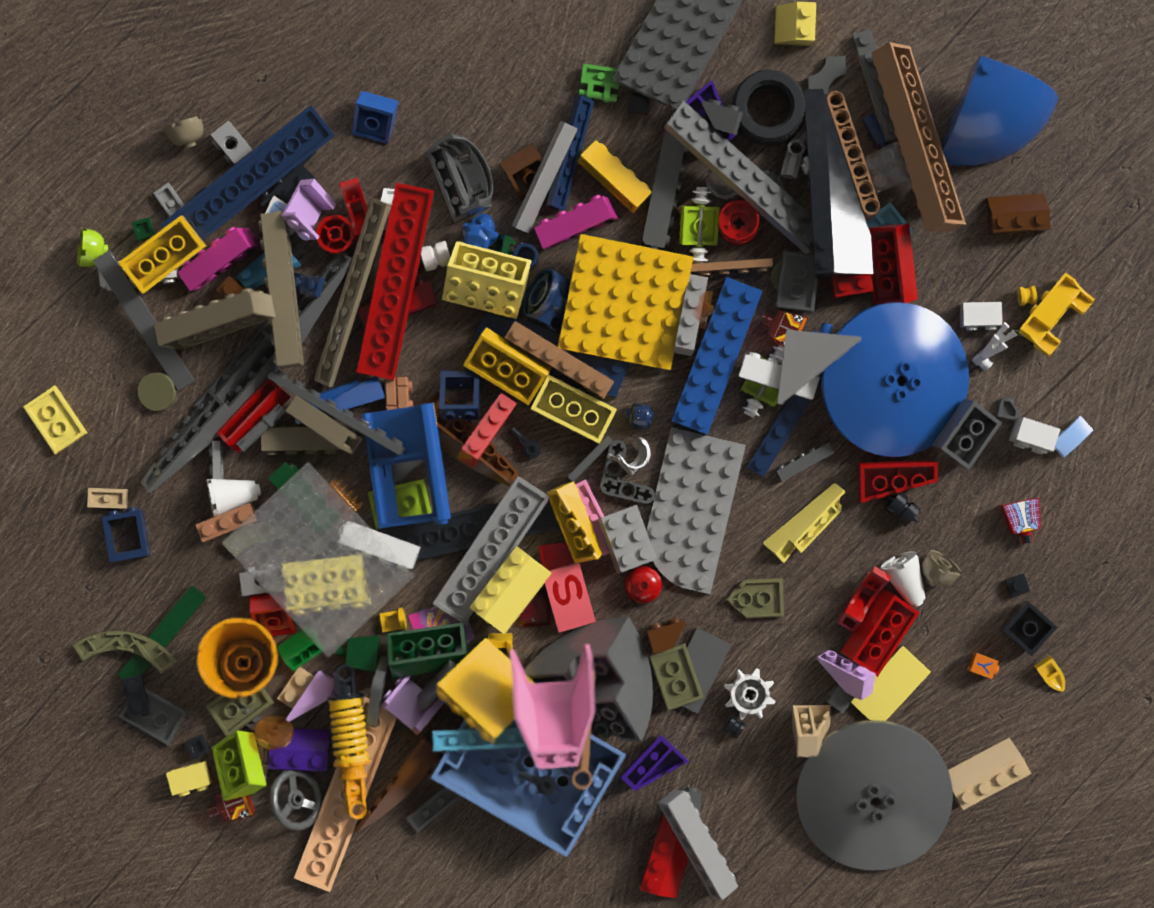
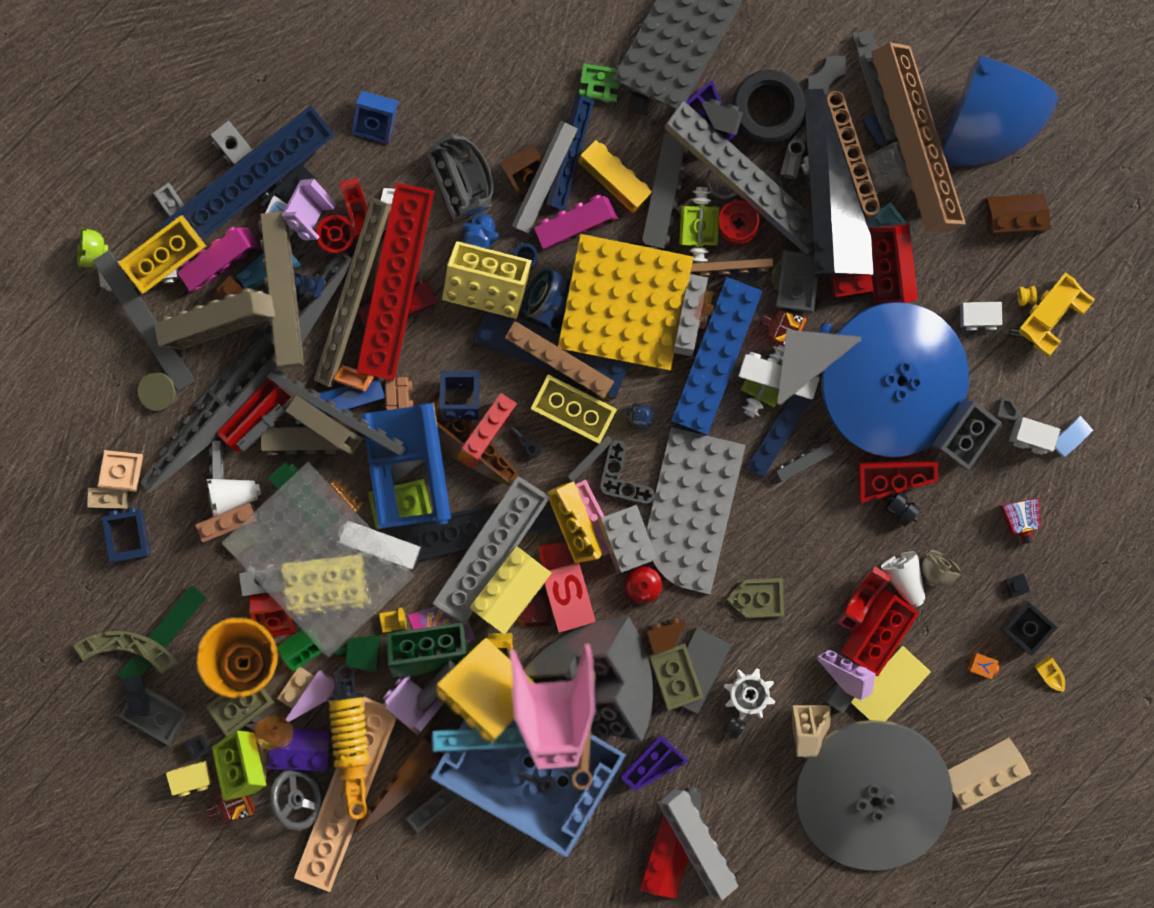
(55, 420): light yellow tile -> none
(120, 471): none -> light nougat tile
(143, 229): dark green tile -> none
(185, 131): dark tan cylinder -> none
(351, 378): none -> orange tile
(376, 691): dark grey beam -> none
(435, 256): white wheel -> none
(503, 243): dark green tile -> none
(507, 366): yellow brick -> none
(642, 458): light grey helmet -> none
(795, 23): light yellow slope -> none
(806, 524): light yellow wedge -> none
(990, 349): white piece -> none

